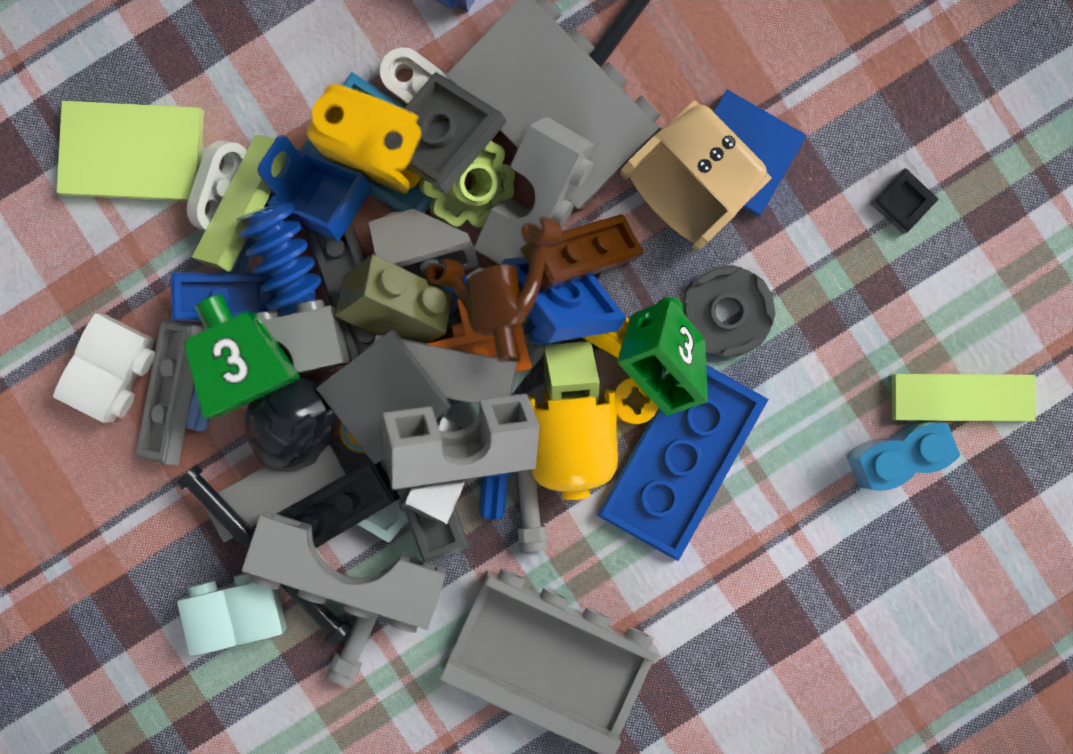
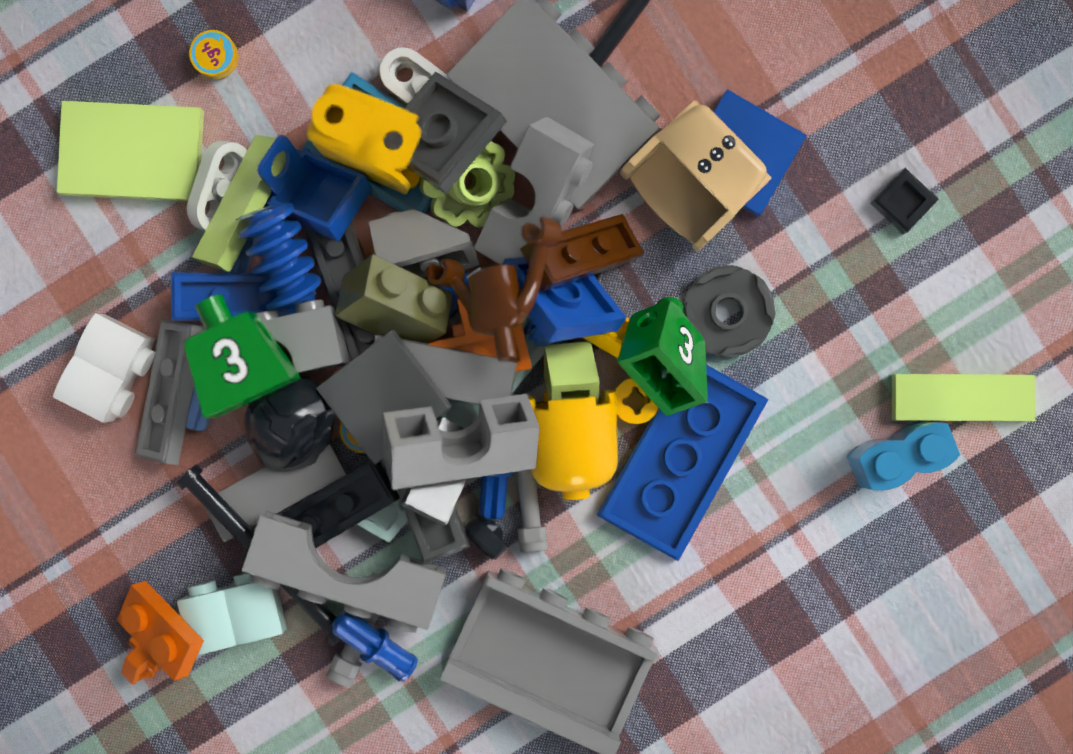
(158, 637): none -> orange hinge
(213, 54): none -> yellow tile
(374, 645): none -> blue axle
(486, 537): none -> black tile

